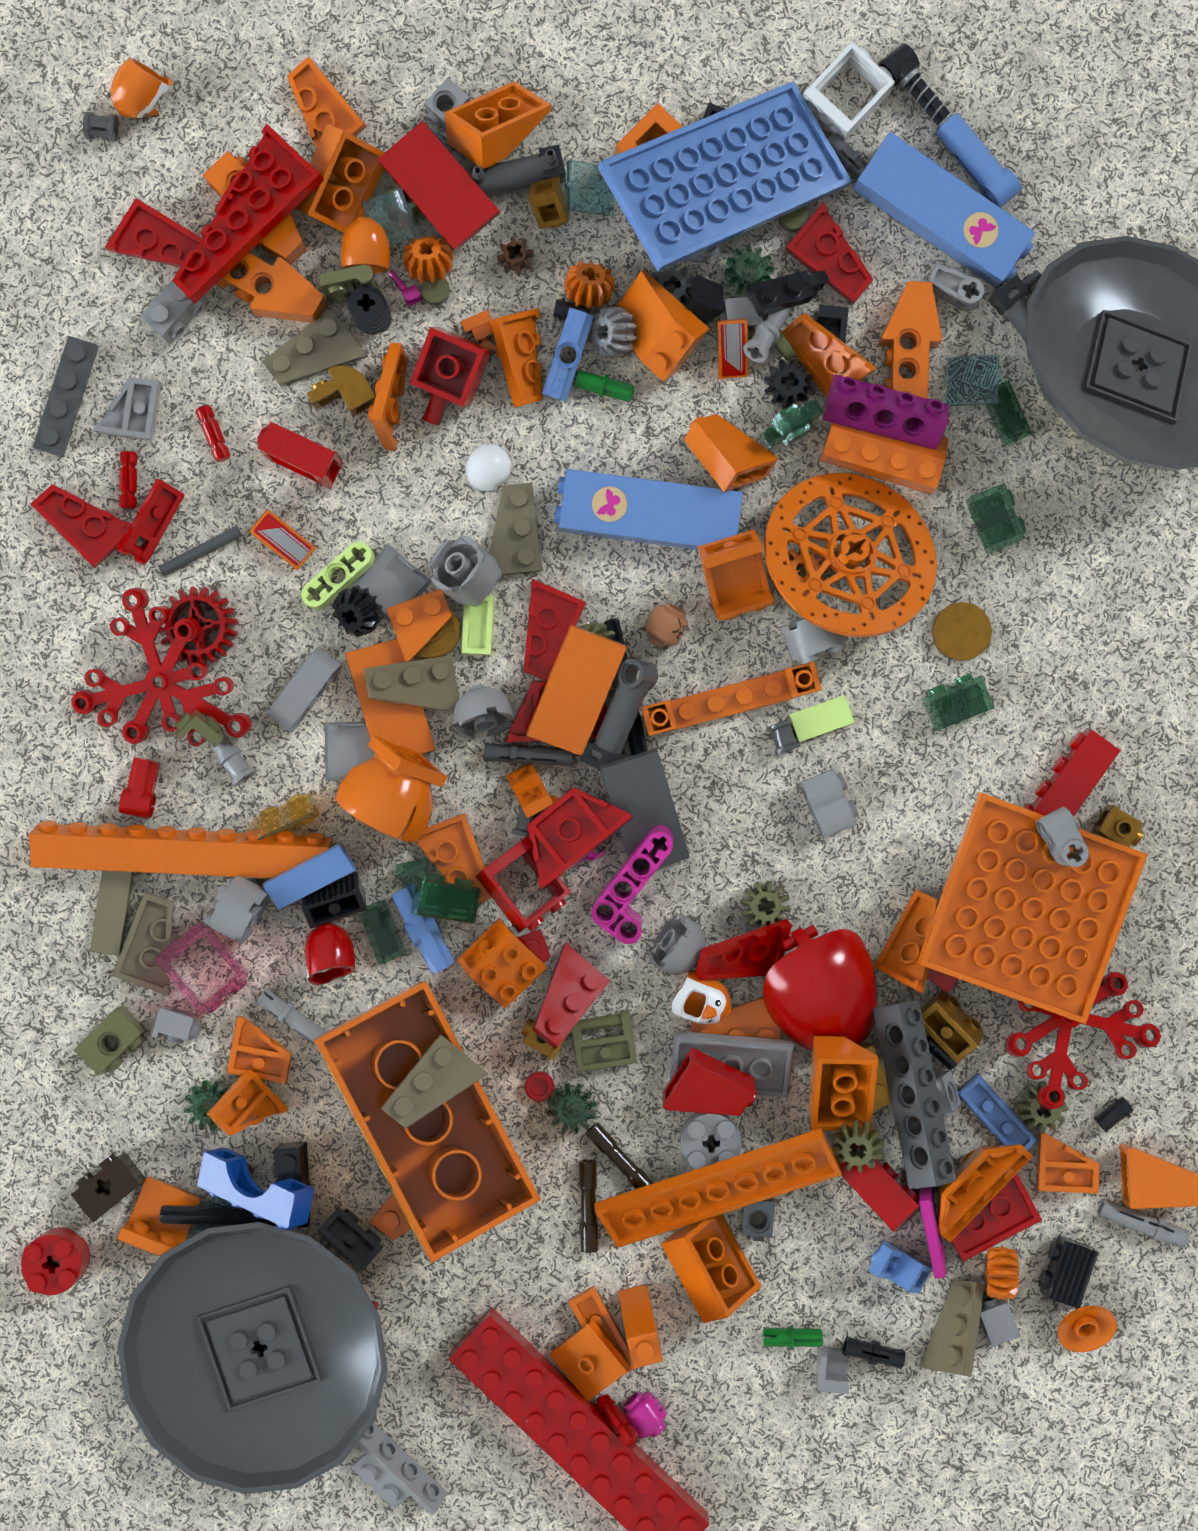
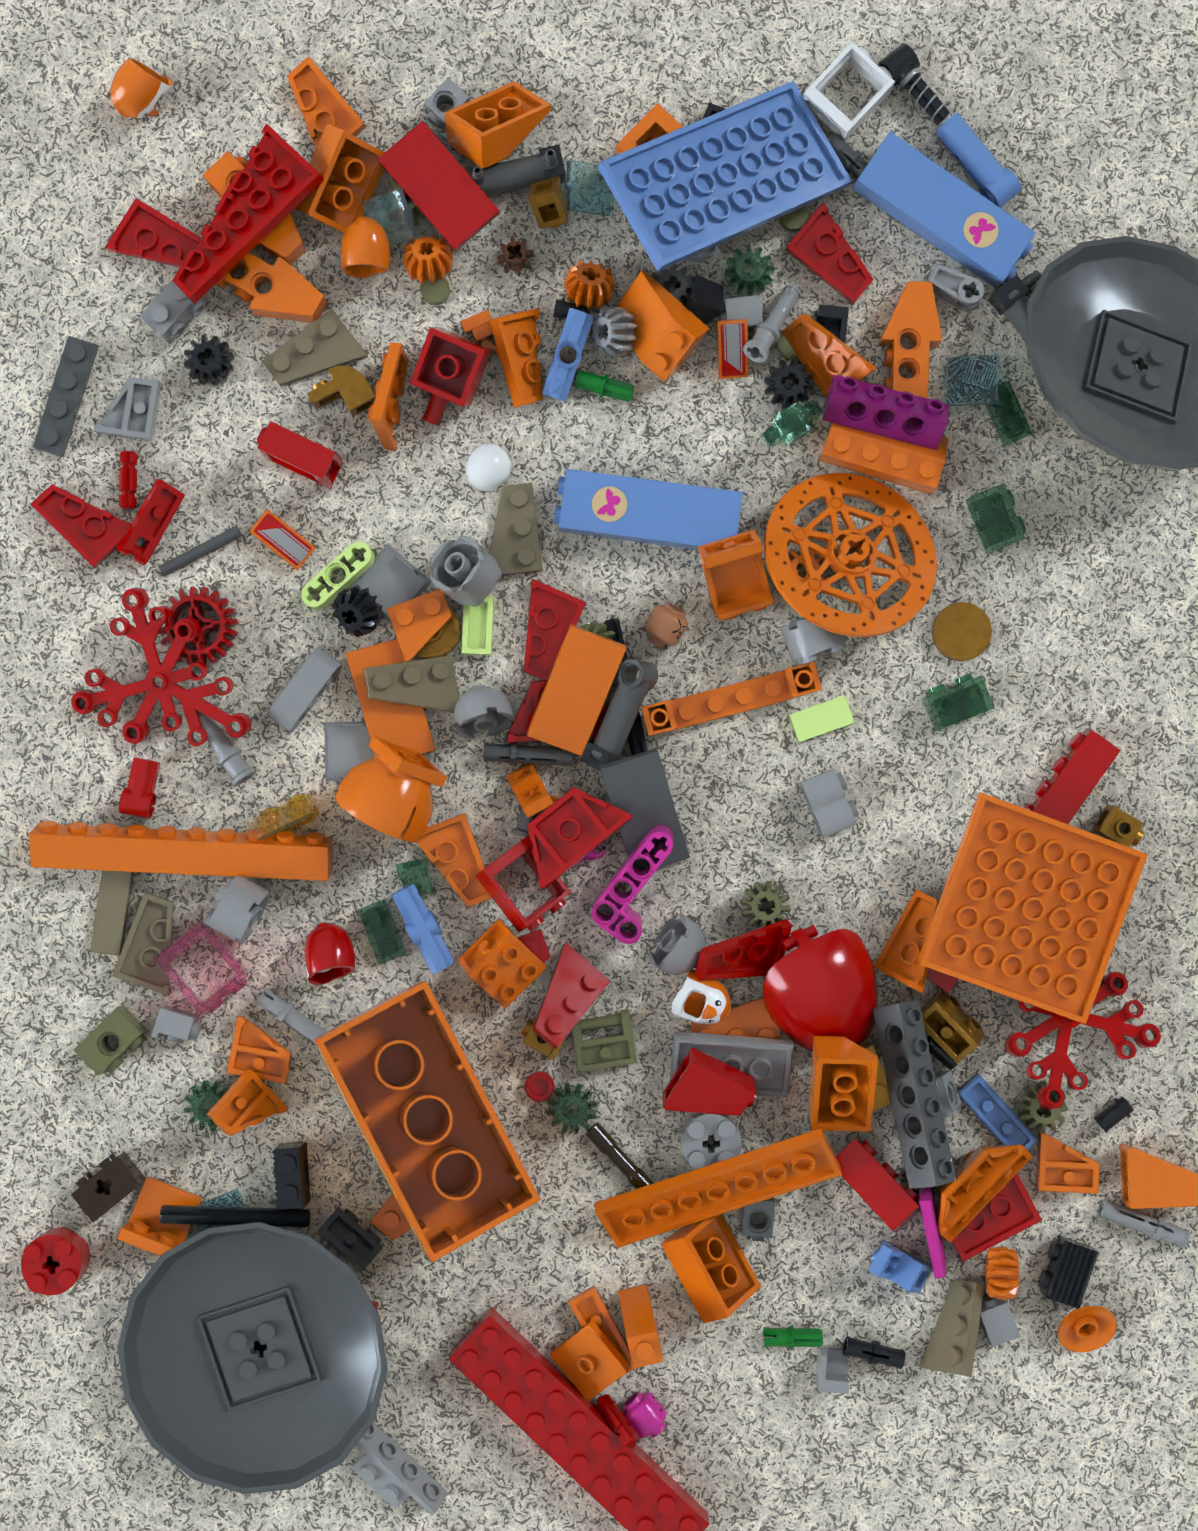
(101, 126): dark grey bush -> none
(204, 351): none -> black gear
(206, 727): olive bracket -> none
(213, 433): red axle -> none
(227, 1177): arch -> none
(309, 876): medium blue tile -> none
(335, 901): black brick -> none
(340, 283): olive plate -> none
(369, 310): black piece -> none
(410, 294): dark pink hand -> none
(432, 1082): dark tan wing -> none
(446, 899): clear green brick -> none
(588, 1224): dark brown piece -> none
(728, 453): orange slope -> none
(783, 736): dark grey bush -> none
(786, 291): black hinge -> none
(859, 1136): olive gear -> none
(1060, 833): light grey piece -> none

